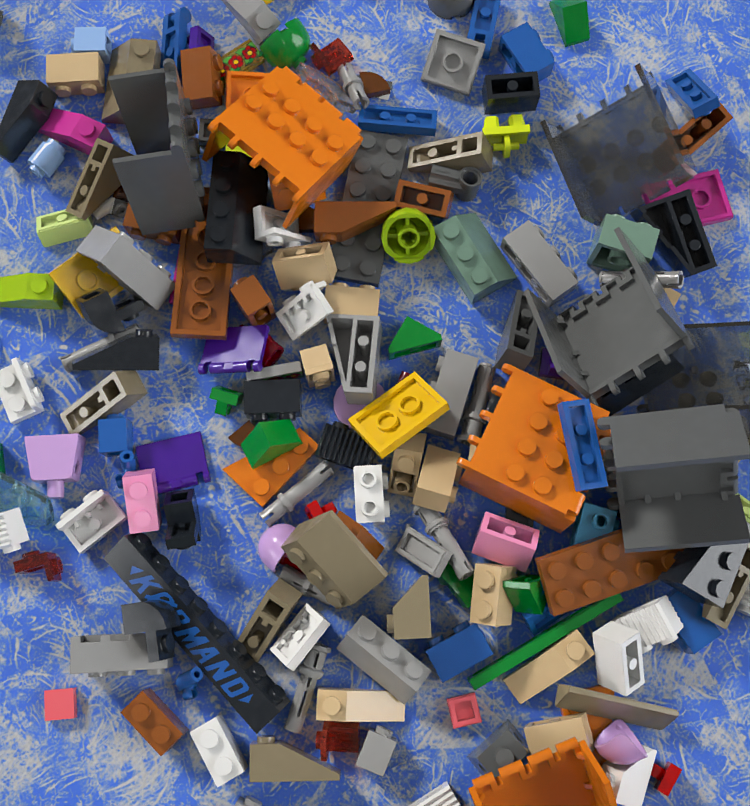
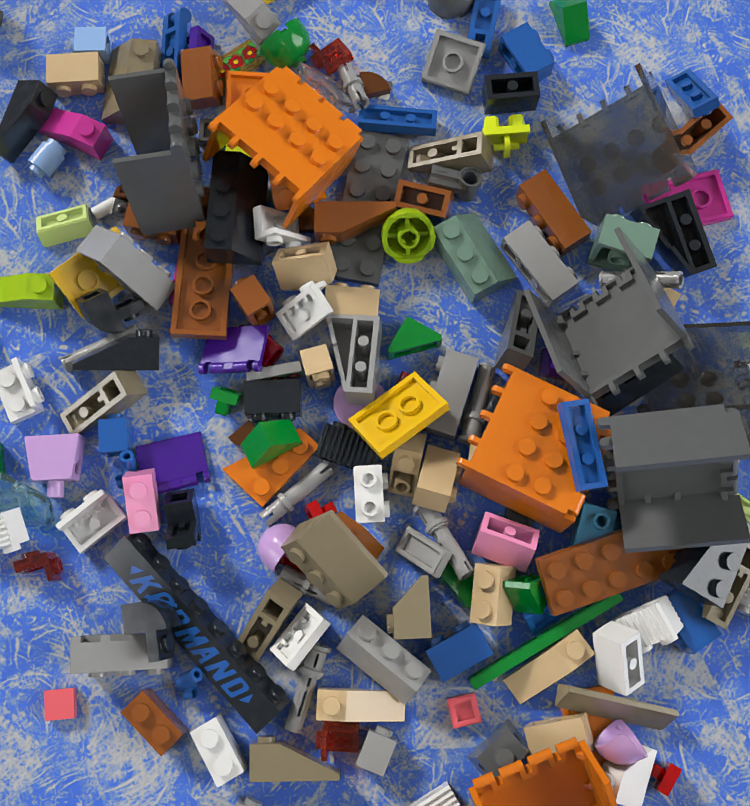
(97, 179): dark tan slope -> none
(552, 213): none -> dark orange brick

